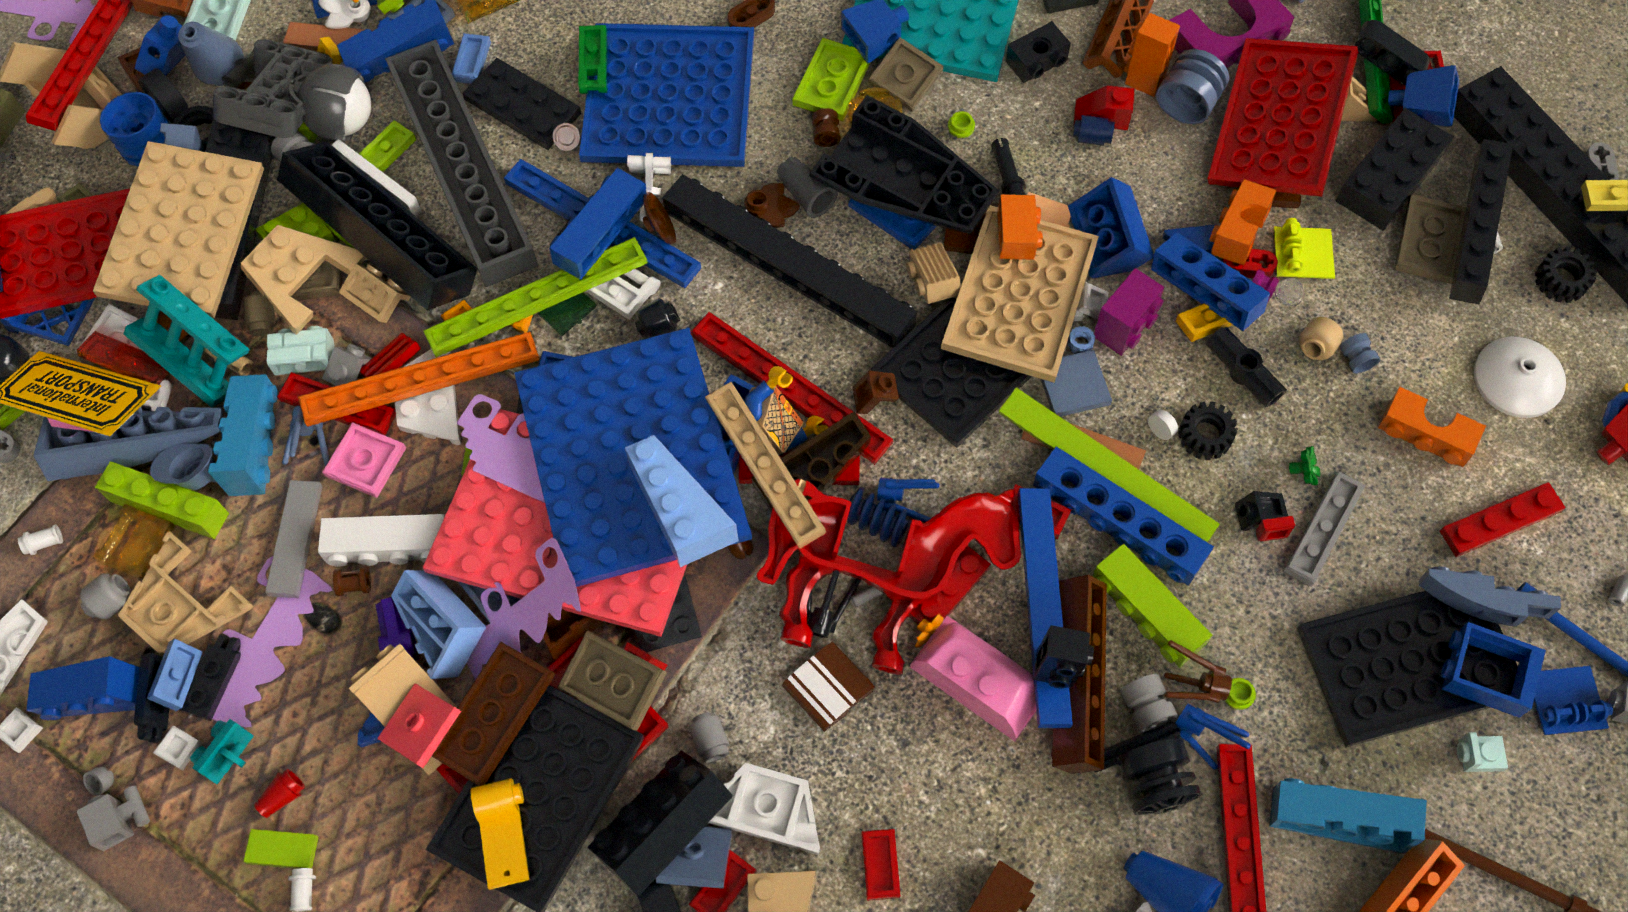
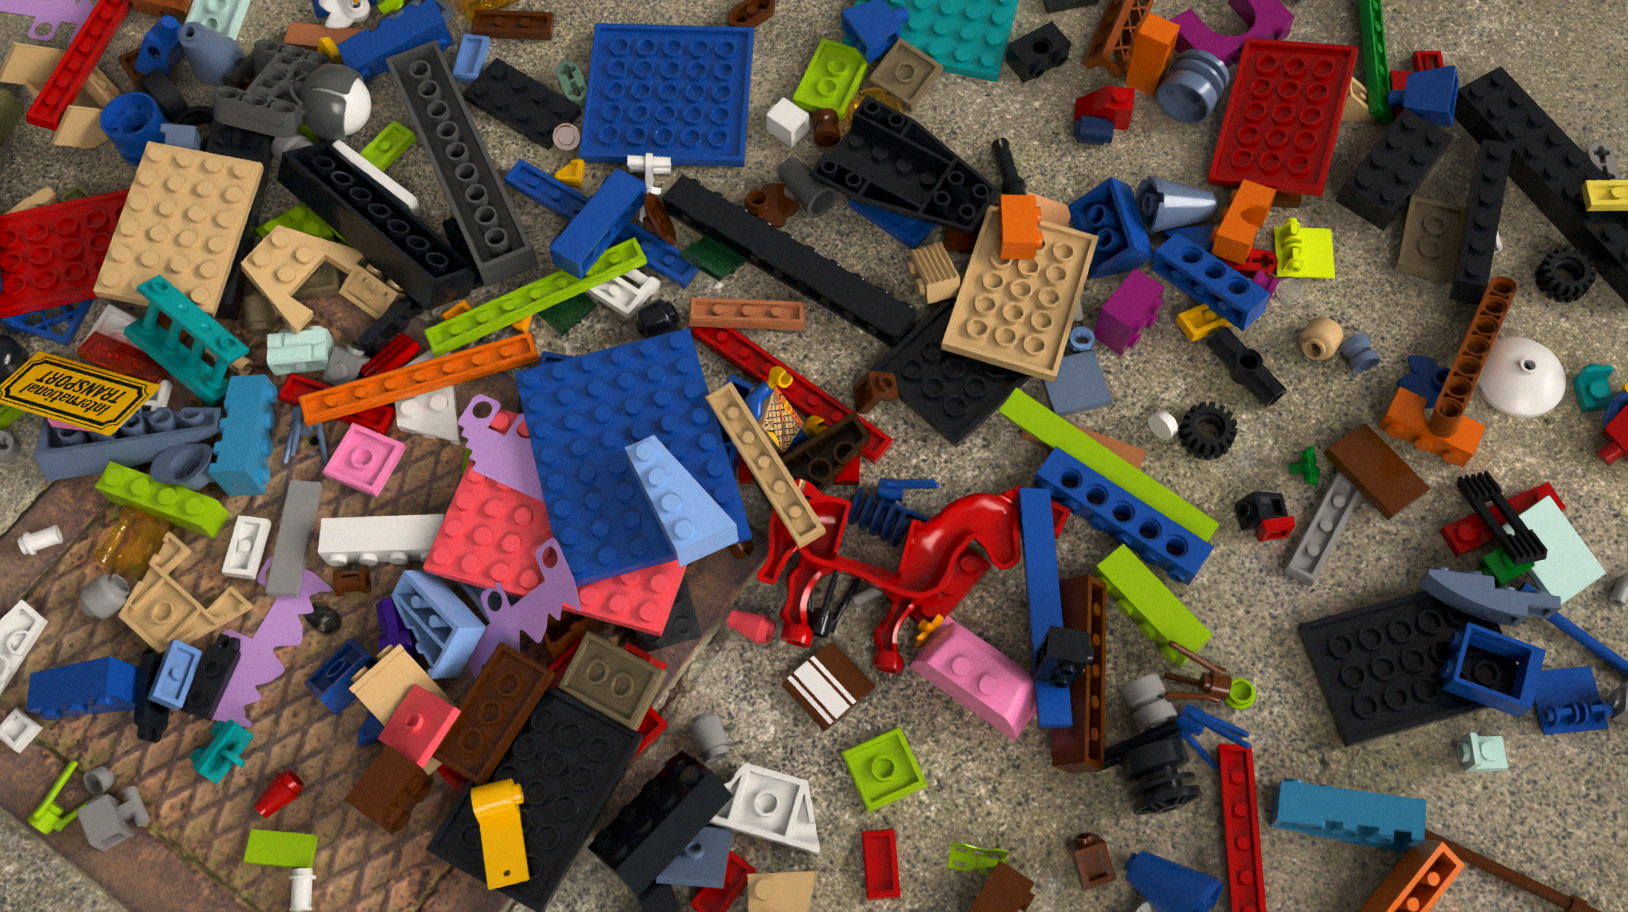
(48, 813): none -> lime plant
(177, 747): white tile -> none
(246, 547): none -> white plate
(333, 678): none -> blue slope
(388, 325): none -> black hinge
(390, 790): none -> reddish brown brick
(458, 243): none -> black axle
(513, 24): none -> reddish brown plate
(567, 86): none -> sand green beam
(572, 174): none -> yellow tile
(592, 58): green plate -> none
(712, 258): none -> clear green piece
(746, 314): none -> nougat tile
(754, 626): none -> coral cone
(787, 122): none -> white brick
(883, 769): none -> lime tile
(961, 124): lime plate -> none
(971, 859): none -> lime piece
(1091, 860): none -> reddish brown bracket
(1092, 300): white tile -> none
(1172, 204): none -> sand blue cone
(1376, 471): none -> reddish brown tile
(1390, 51): black beam -> none
(1424, 378): none -> blue plate
(1472, 357): none -> dark orange beam
(1502, 568): none -> green bracket
(1524, 545): none -> black container
(1568, 561): none -> light aqua tile
(1593, 387): none -> teal bracket

